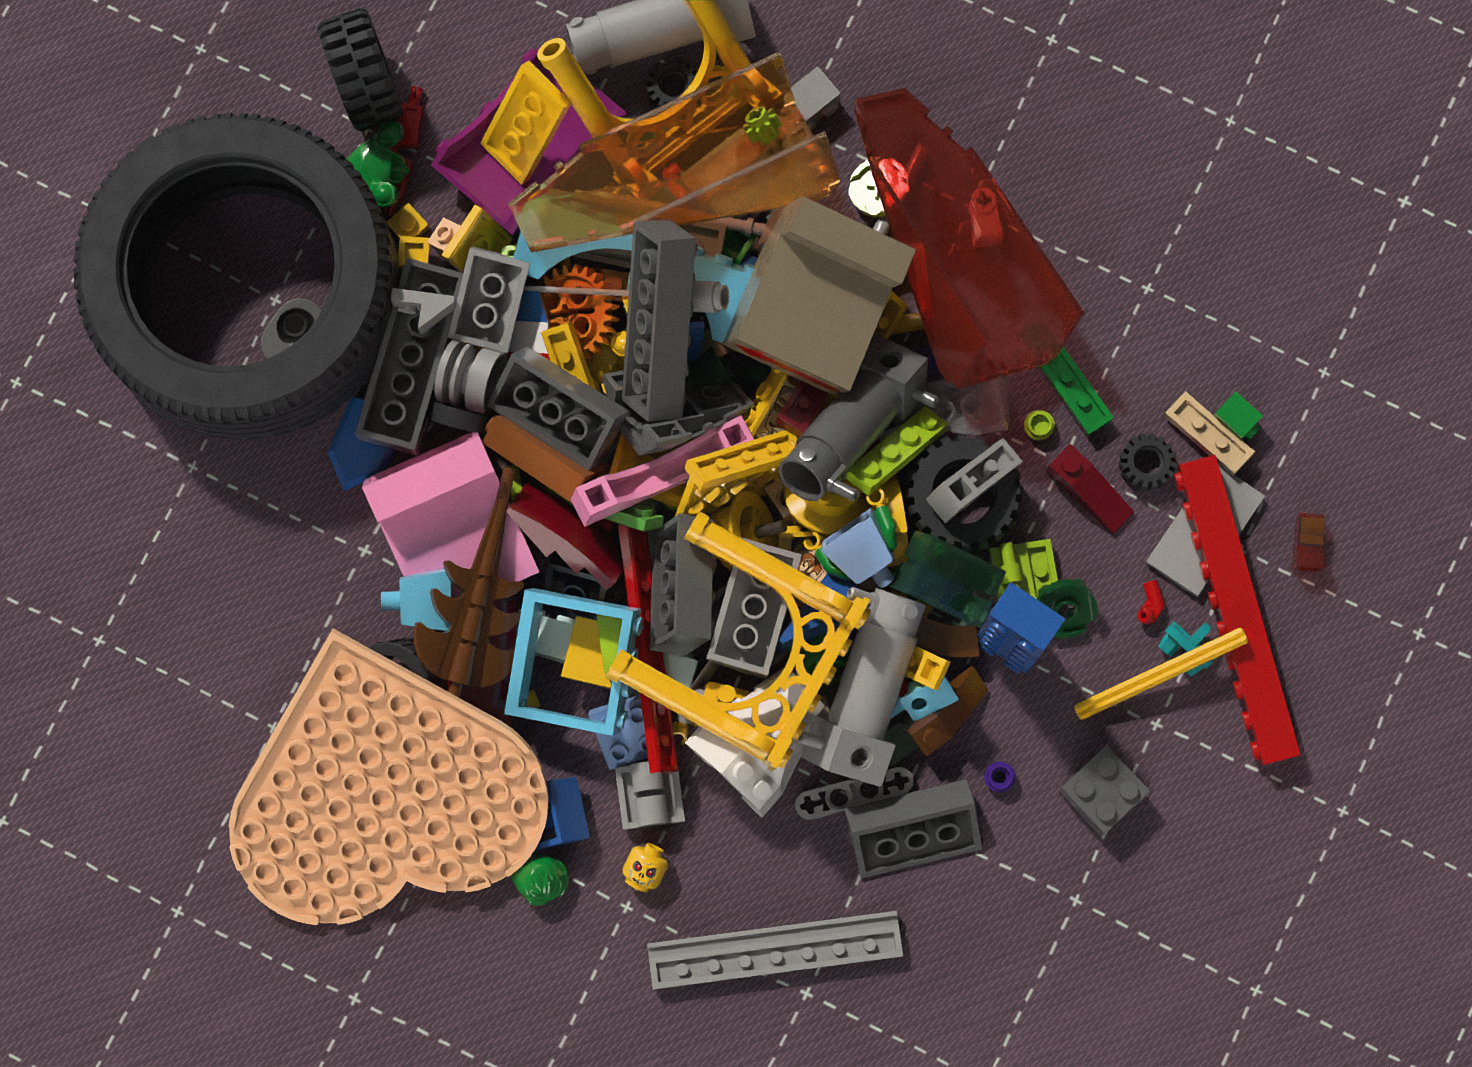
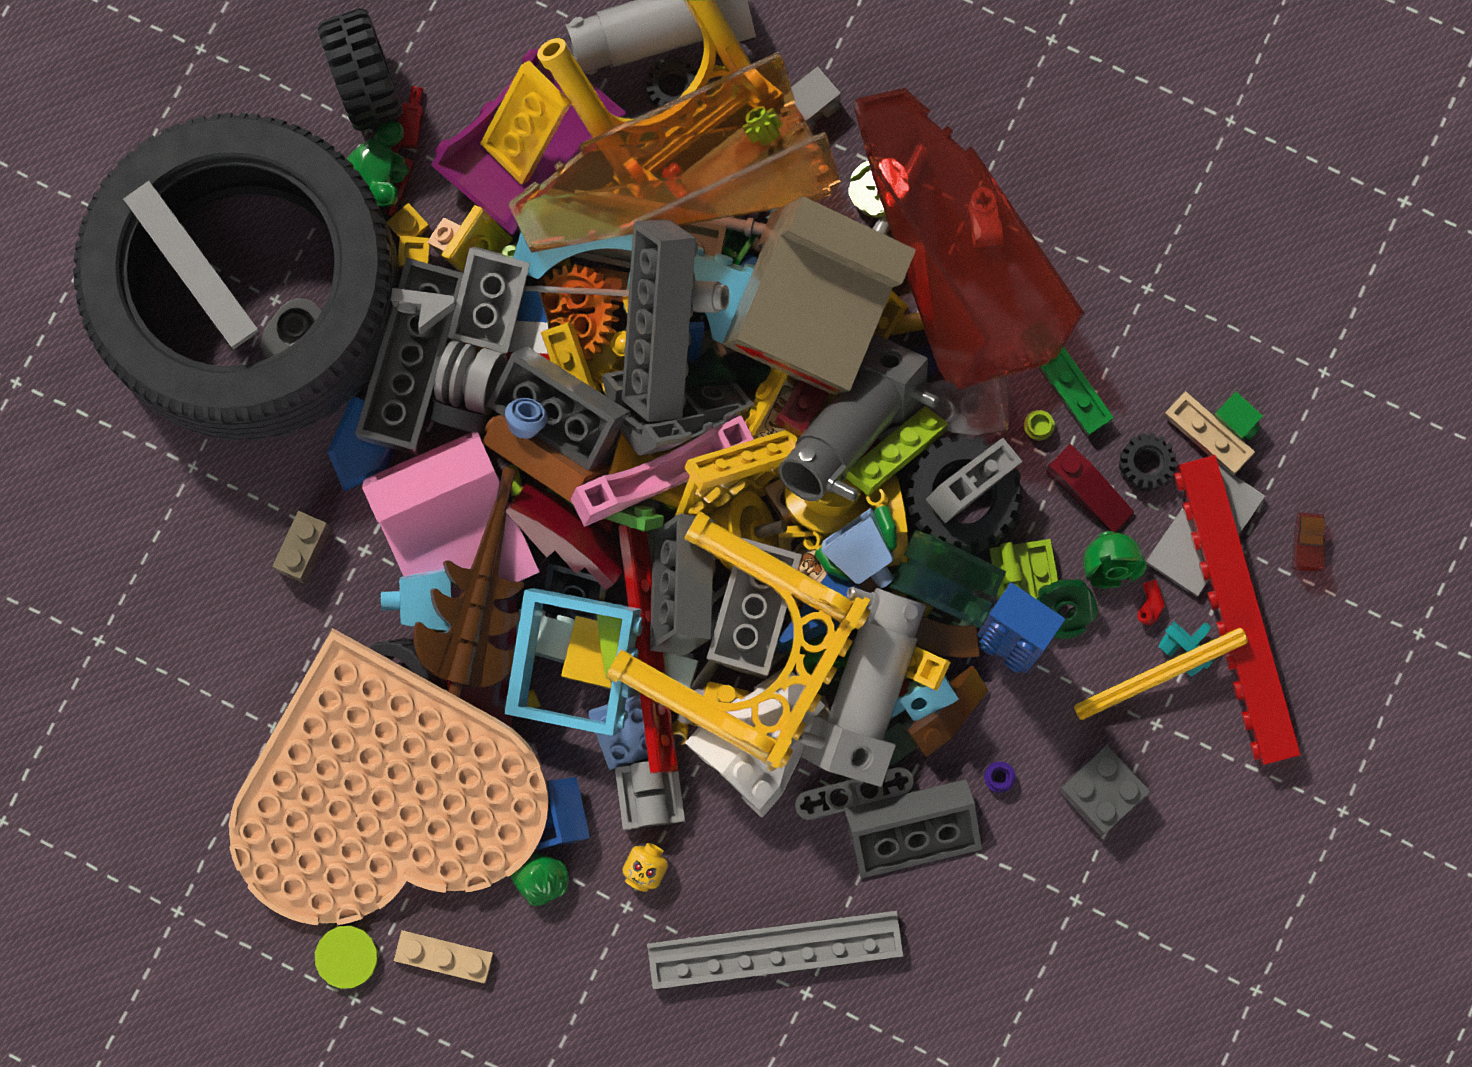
(191, 265): none -> light grey tile
(301, 547): none -> dark tan brick
(346, 957): none -> lime tile
(443, 957): none -> tan plate
(525, 417): none -> medium blue cone
(1113, 559): none -> green cylinder

